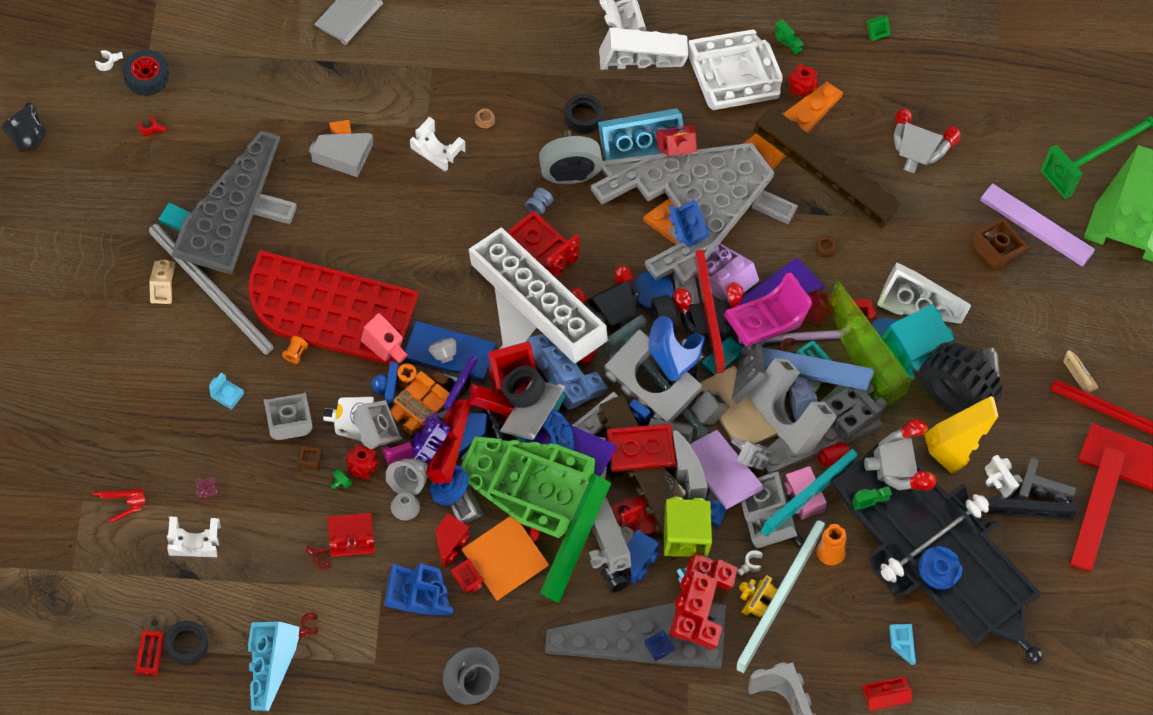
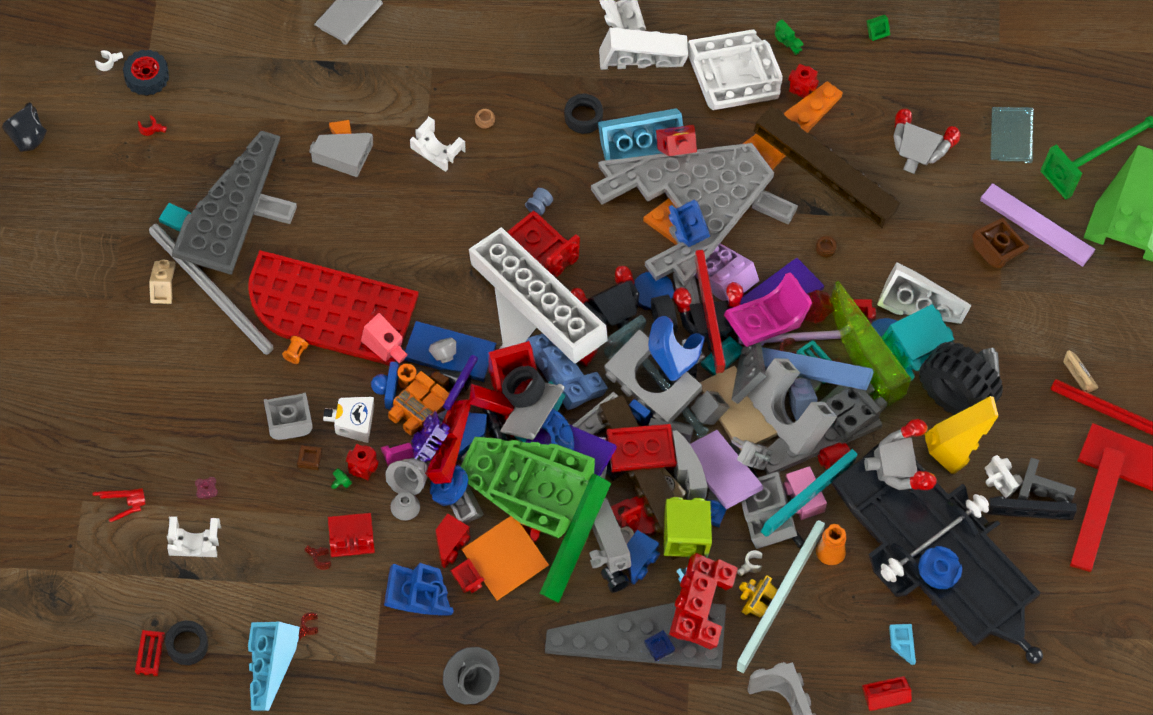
(225, 391): medium azure bracket -> none
(375, 424): light grey slope -> none
(570, 159): light grey wheel -> none
(866, 498): green plate -> none
(1012, 134): none -> clear light blue piece

